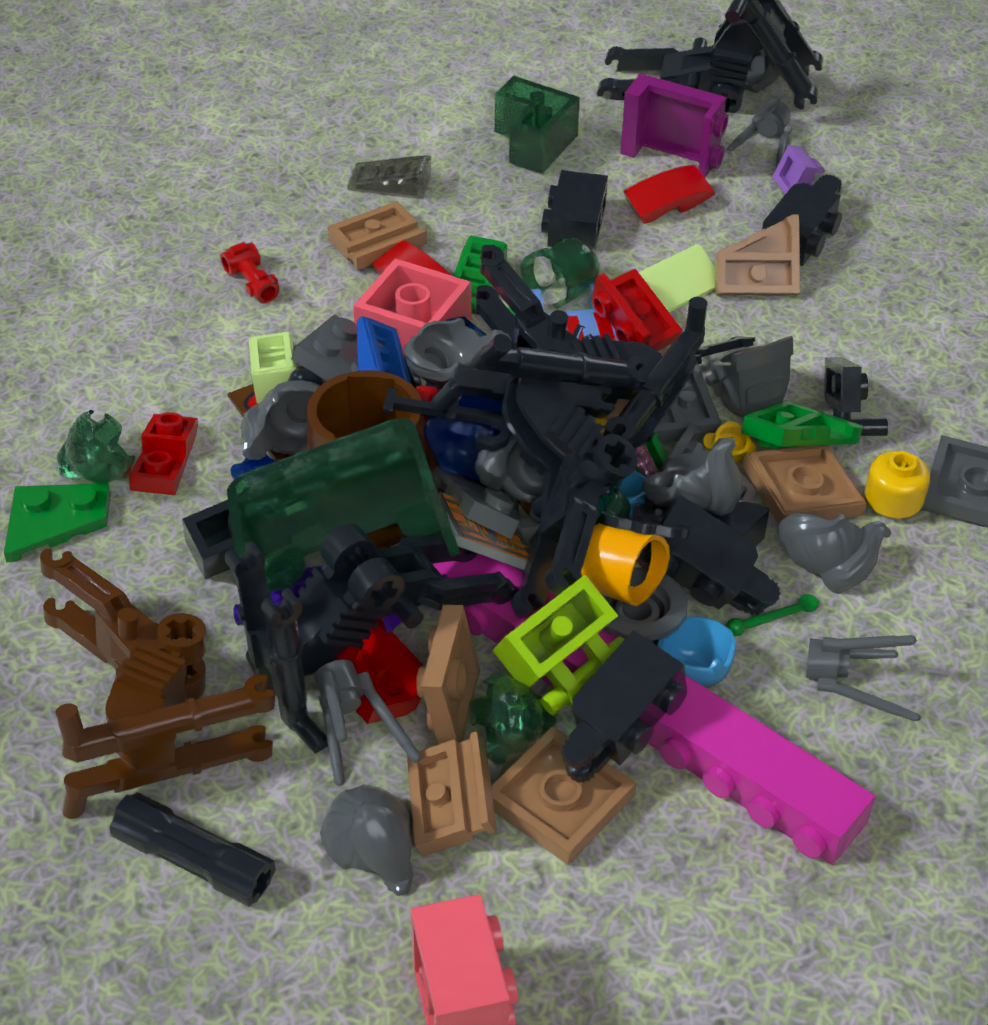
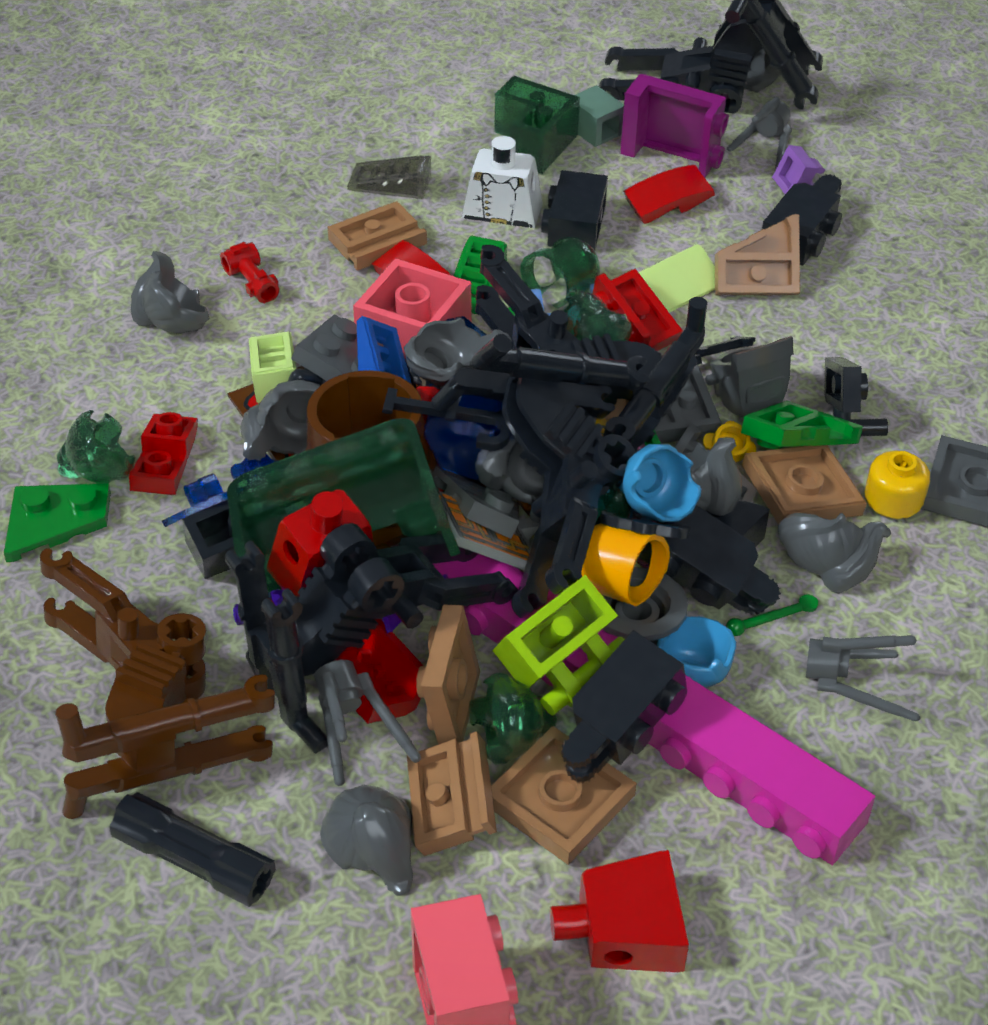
(166, 301): none -> dark grey hair
(200, 495): none -> clear blue piece
(302, 533): none -> red torso
(504, 186): none -> white torso
(591, 317): none -> clear green hair
(599, 116): none -> sand green brick
(627, 916): none -> red torso
(660, 484): none -> dark azure hair

